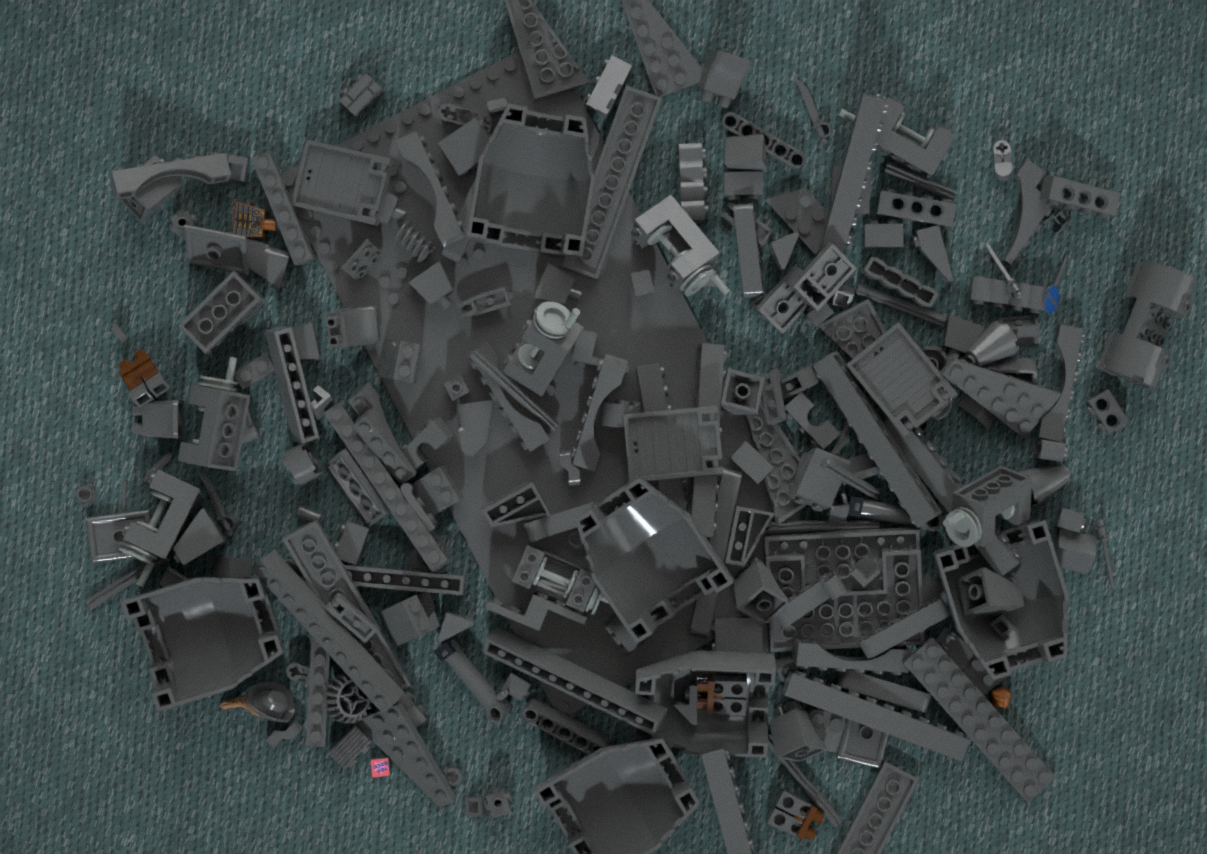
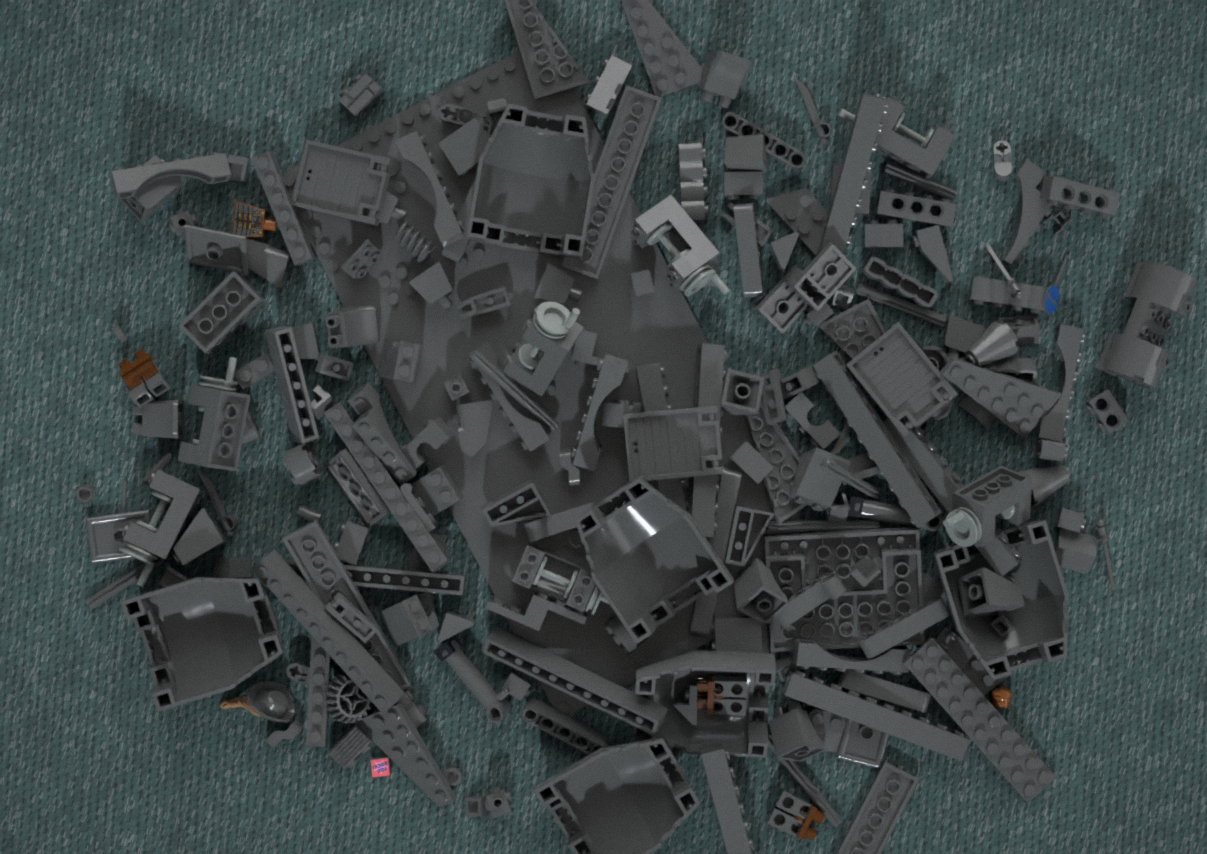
(334, 367): none -> dark grey slope

